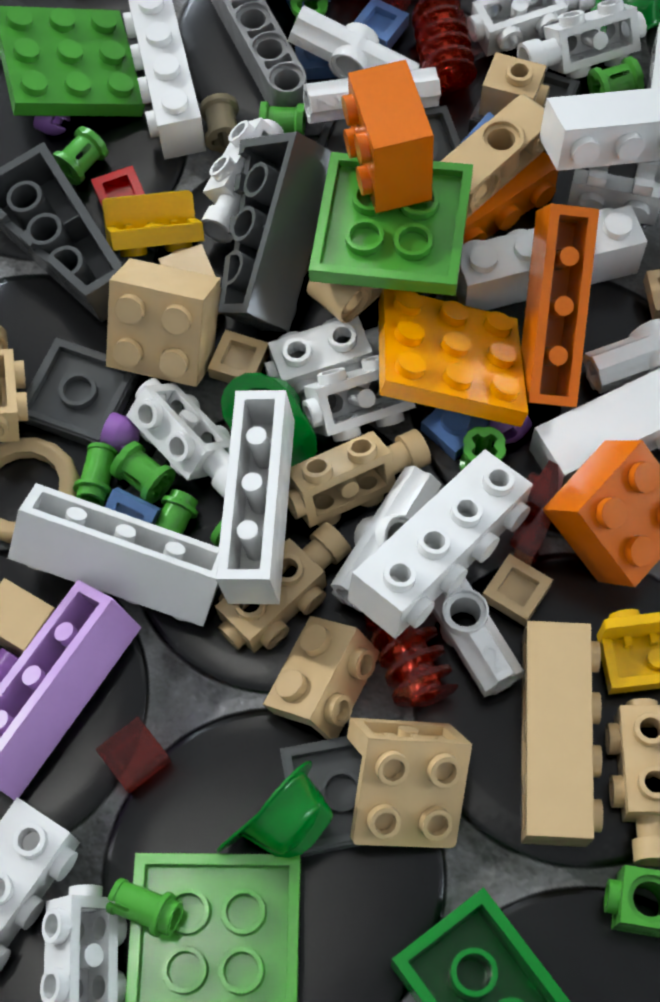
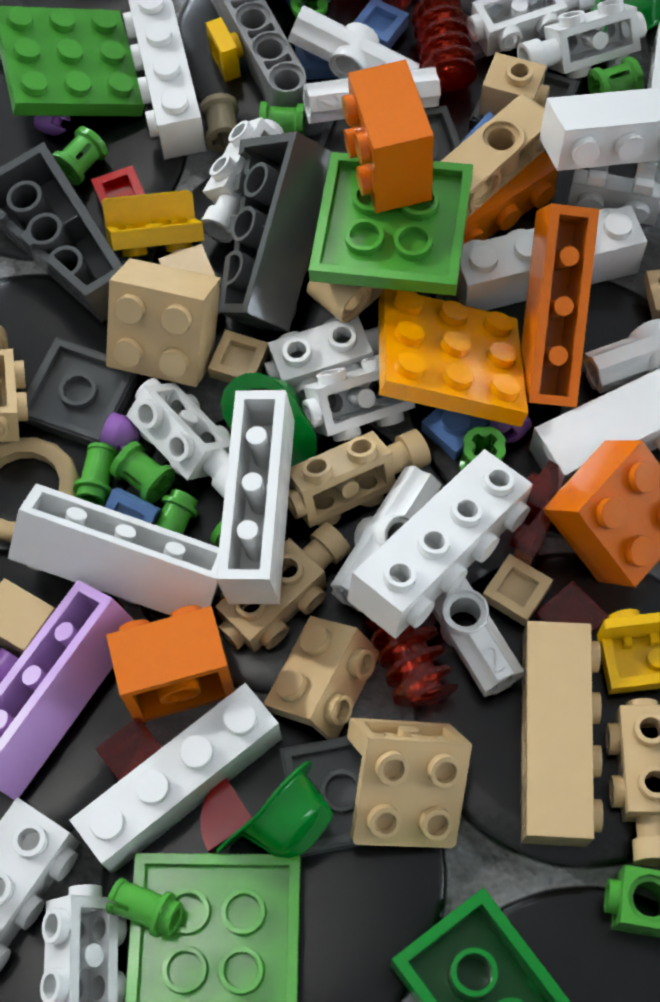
(170, 663): none -> orange brick
(177, 778): none -> white brick
(221, 815): none -> tile
(224, 48): none -> yellow plate
(572, 606): none -> clear red tile

